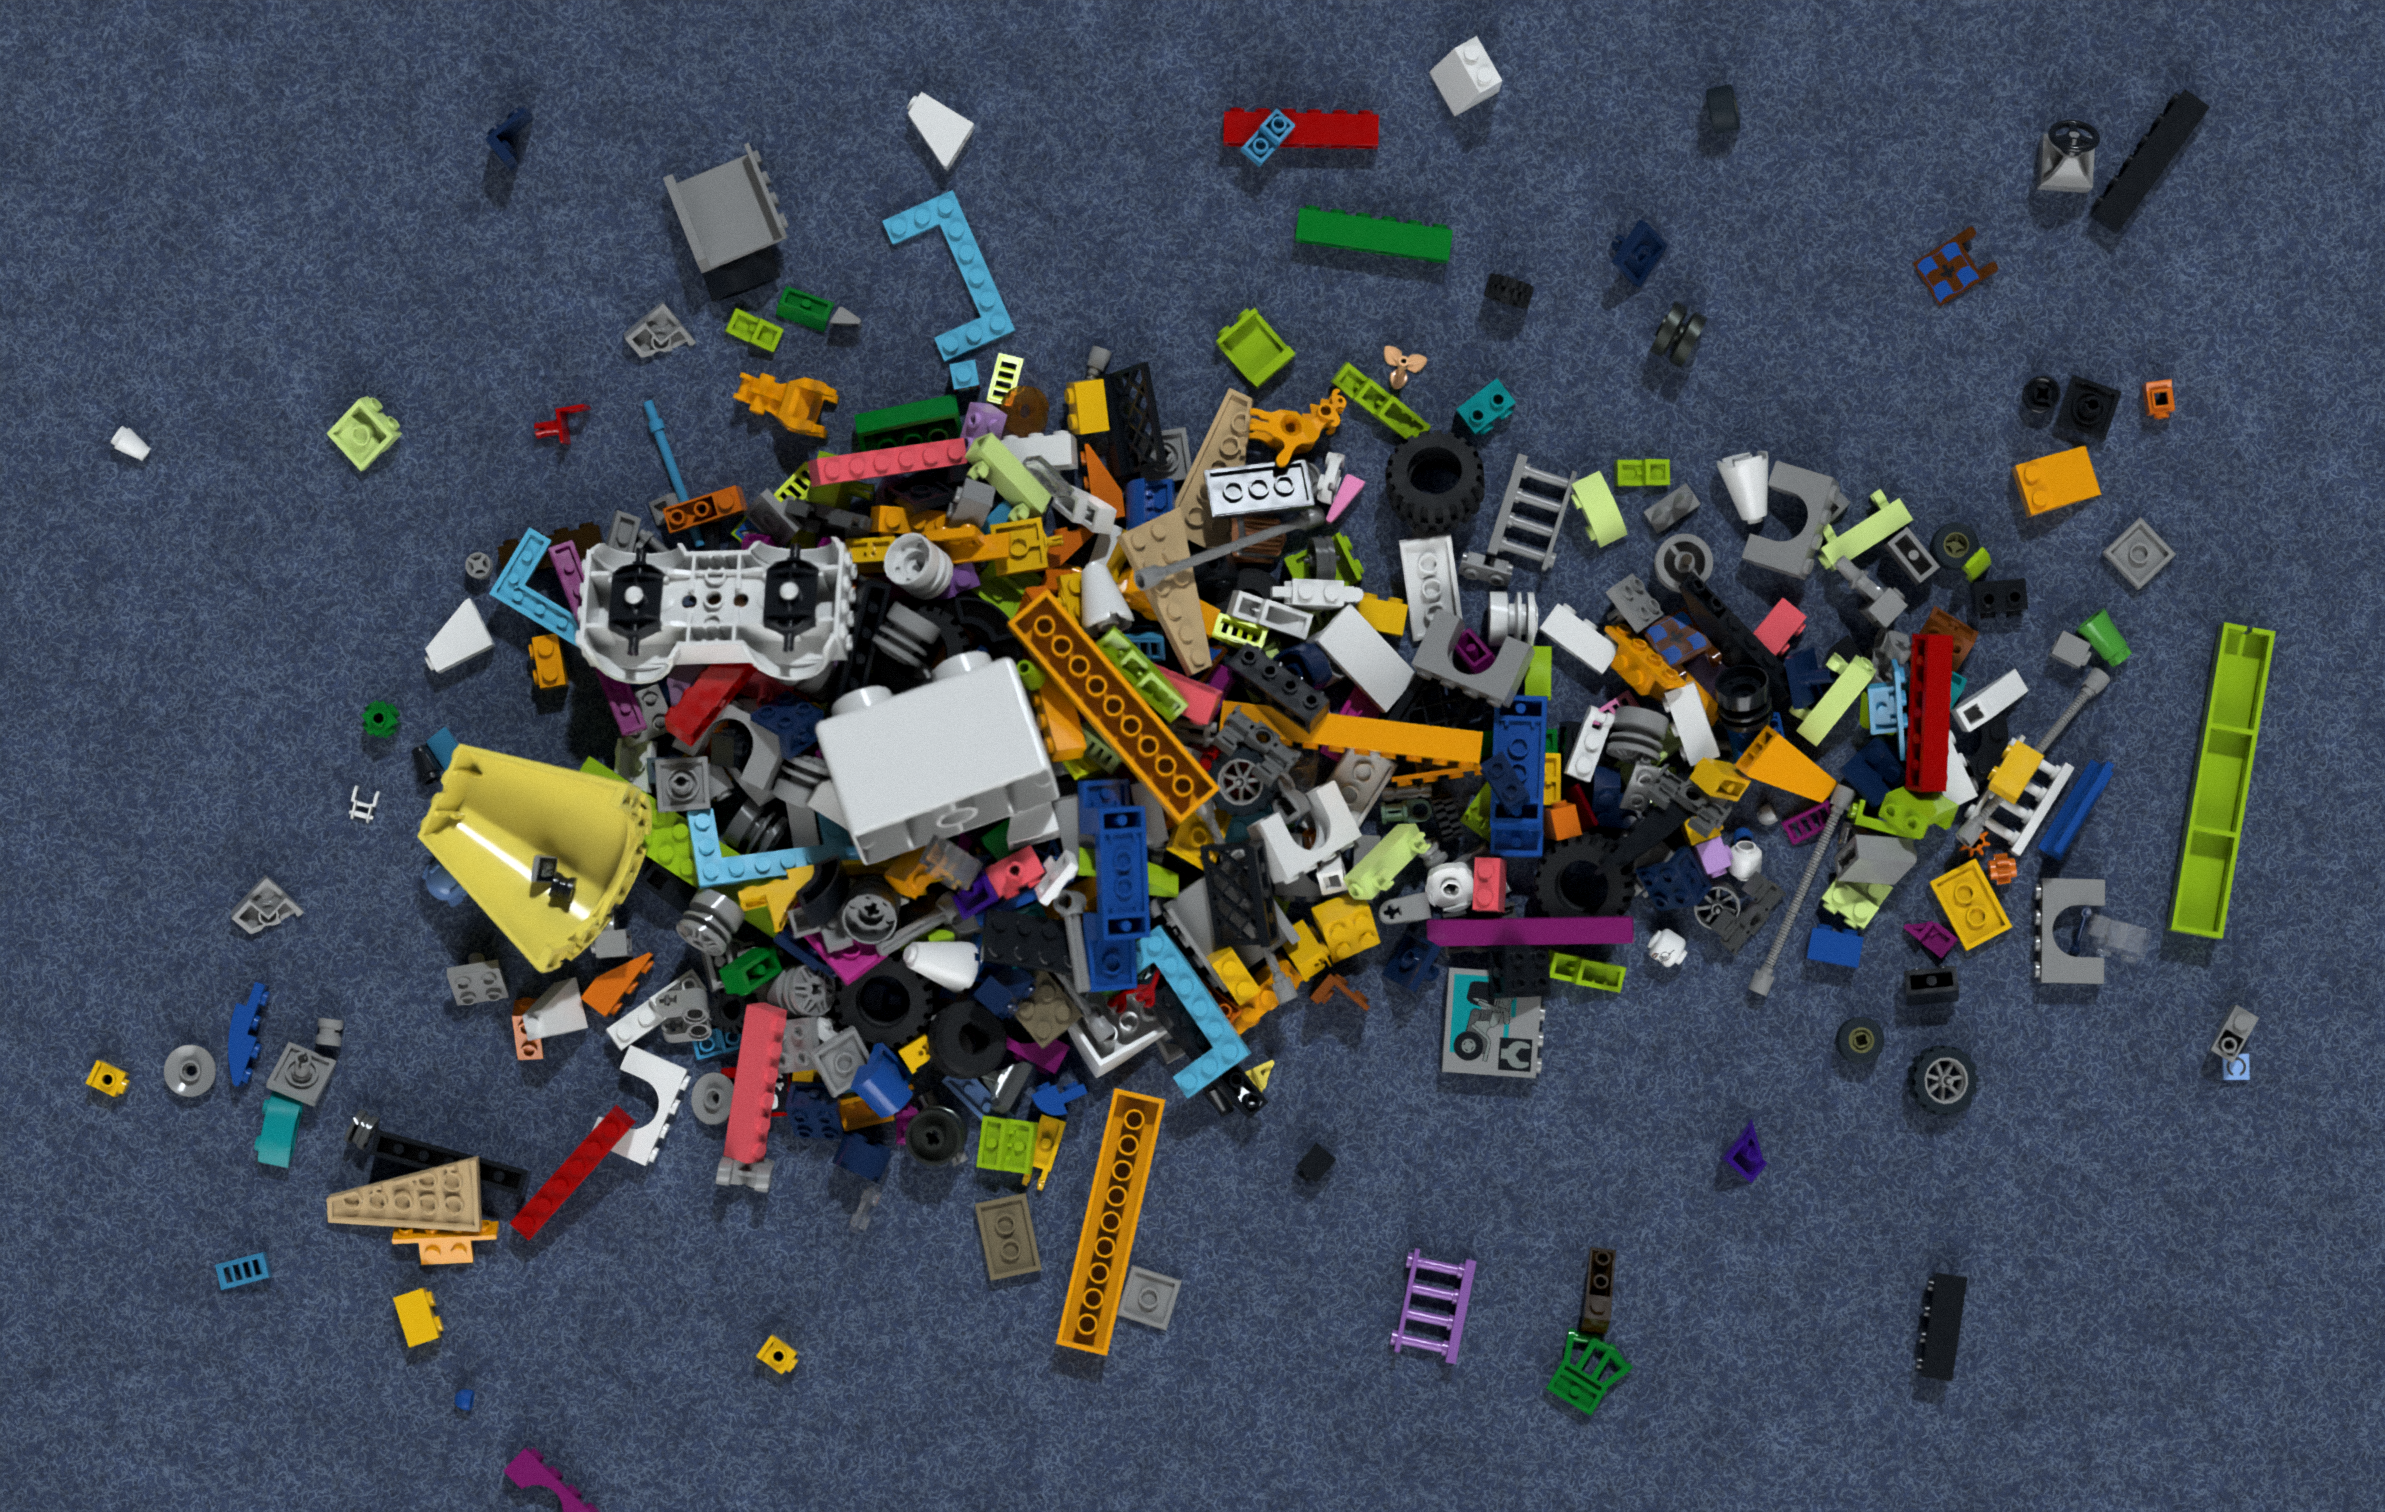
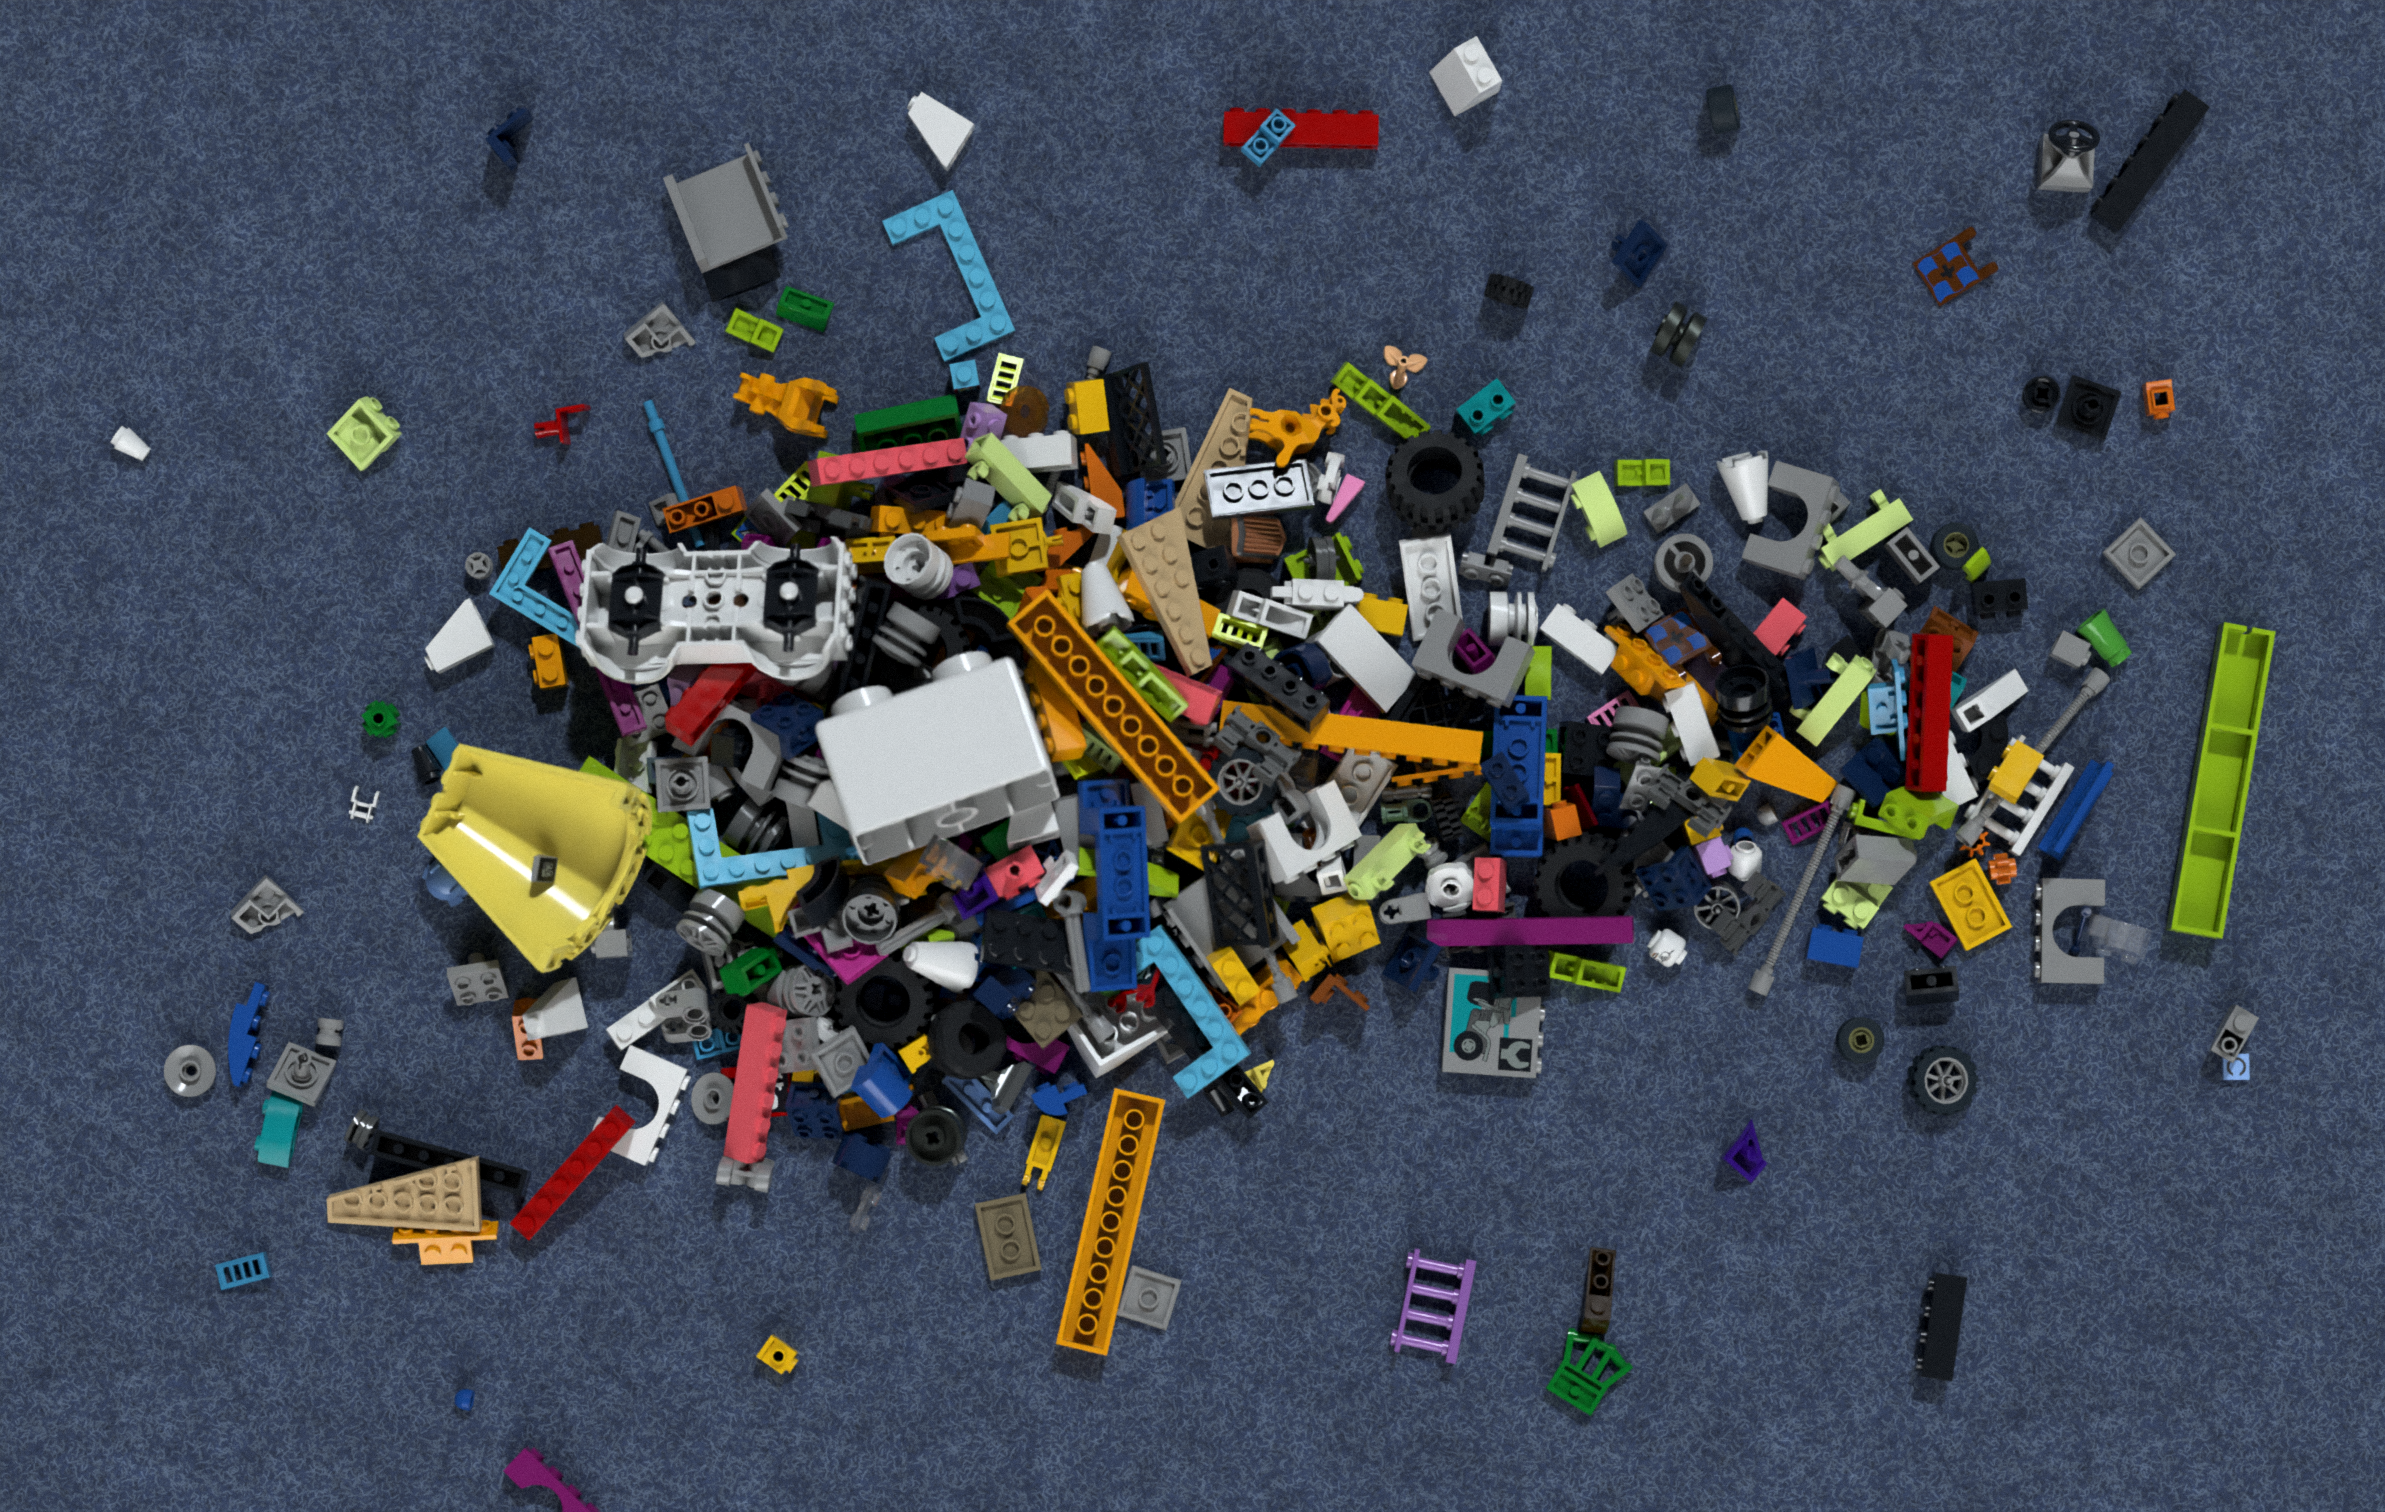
(119, 1078): yellow brick -> none
(418, 1316): yellow brick -> none
(563, 887): black wheel -> none
(609, 988): orange slope -> none
(844, 318): light grey slope -> none
(1007, 1144): lime slope -> none
(1030, 675): lime cone -> none
(1048, 476): clear plate -> none
(1152, 575): light grey hose -> none
(1254, 348): lime panel -> none
(1315, 1164): black brick -> none
(1373, 235): green brick -> none
(1589, 744): white plate -> none
(2055, 481): light orange slope -> none

